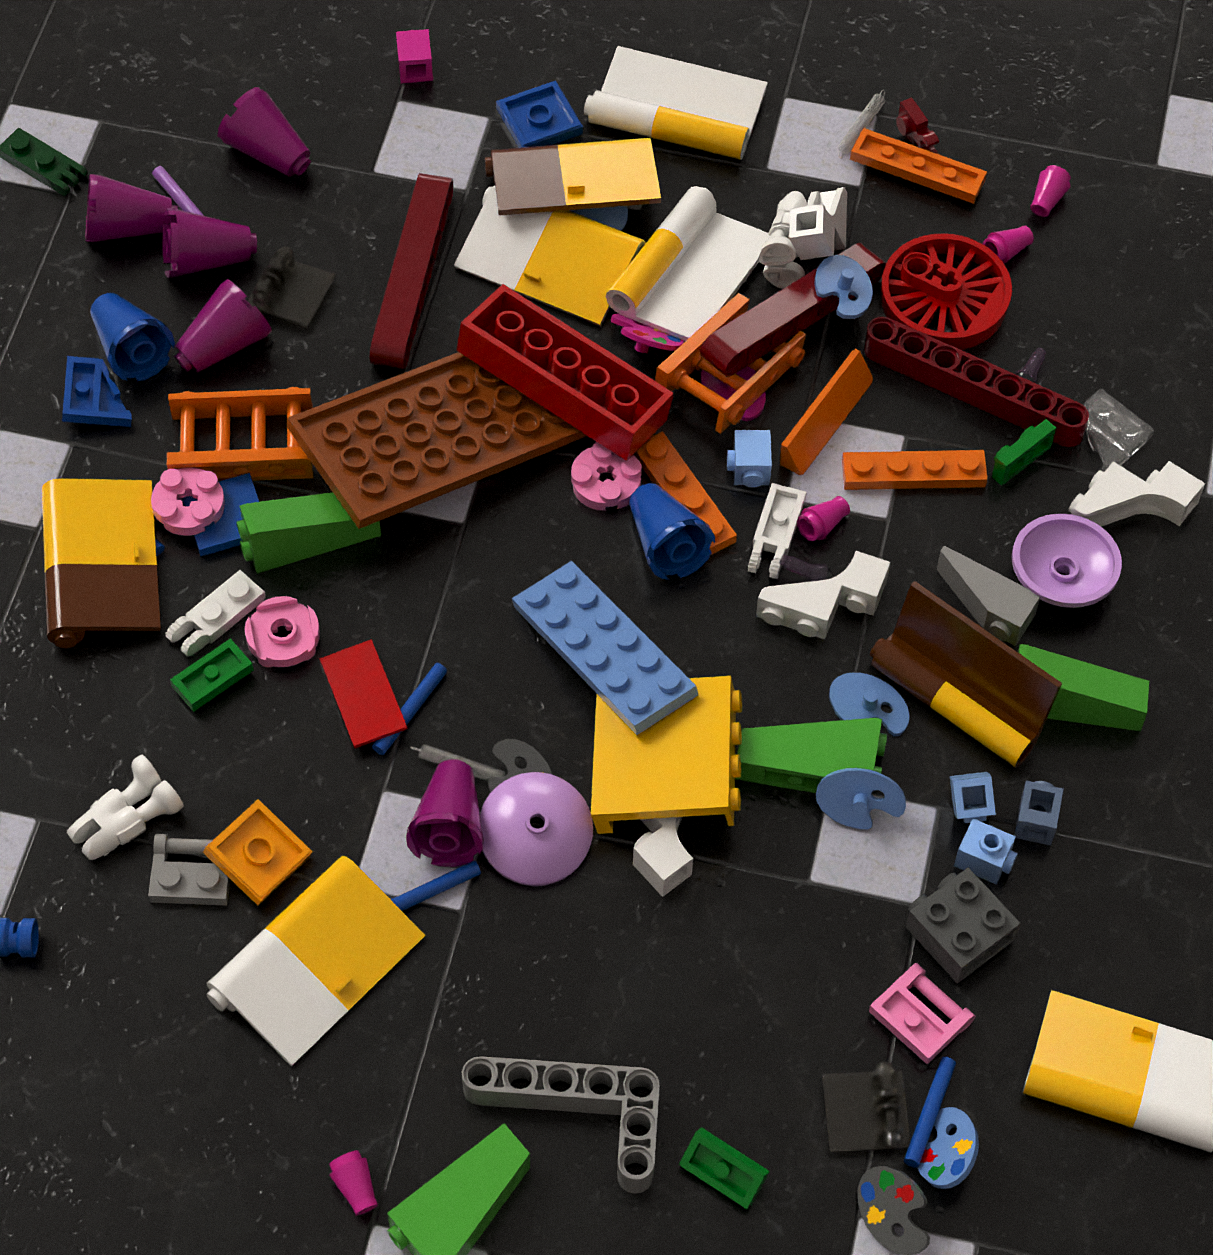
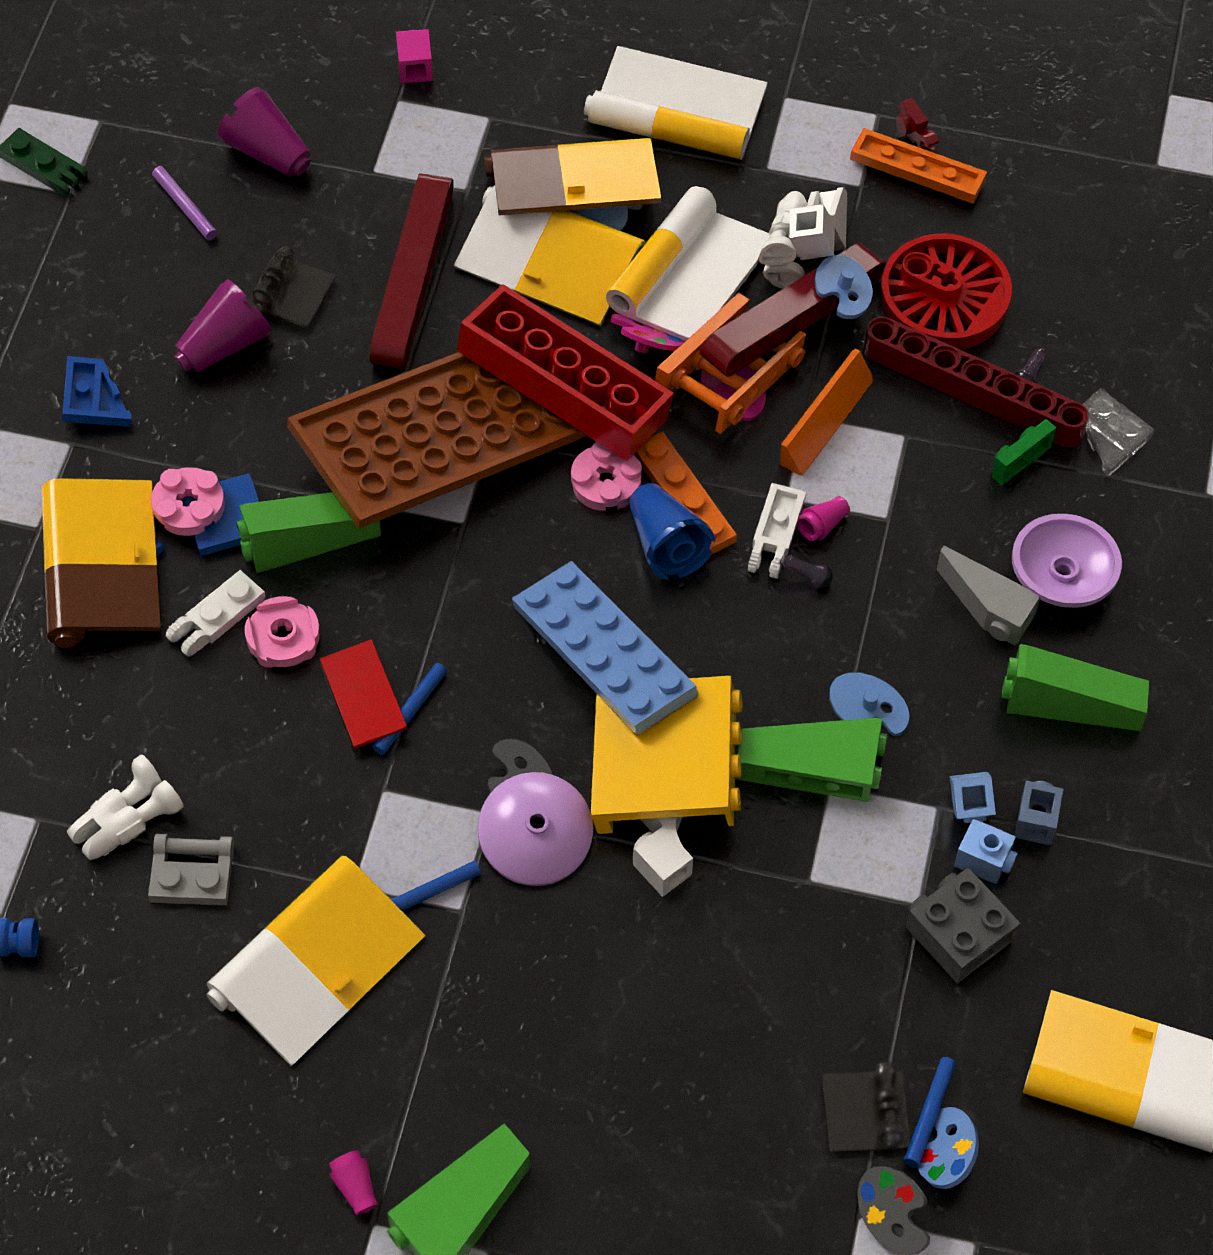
(123, 210): magenta cone -> none
(131, 338): blue cone -> none
(203, 243): magenta cone -> none
(212, 674): green plate -> none
(257, 852): light orange tile -> none
(258, 461): orange fence -> none
(447, 817): magenta cone -> none
(484, 768): white piece -> none
(539, 116): blue tile -> none
(577, 1099): light grey beam -> none
(724, 1168): green plate -> none
(750, 458): light blue brick -> none
(813, 604): white arch -> none
(849, 798): medium blue piece -> none
(860, 121): white piece -> none
(914, 469): orange plate -> none
(914, 1021): bright pink plate -> none
(967, 675): reddish brown door -> none
(1009, 242): dark pink cone -> none
(1050, 189): dark pink cone -> none
(1122, 494): white arch -> none

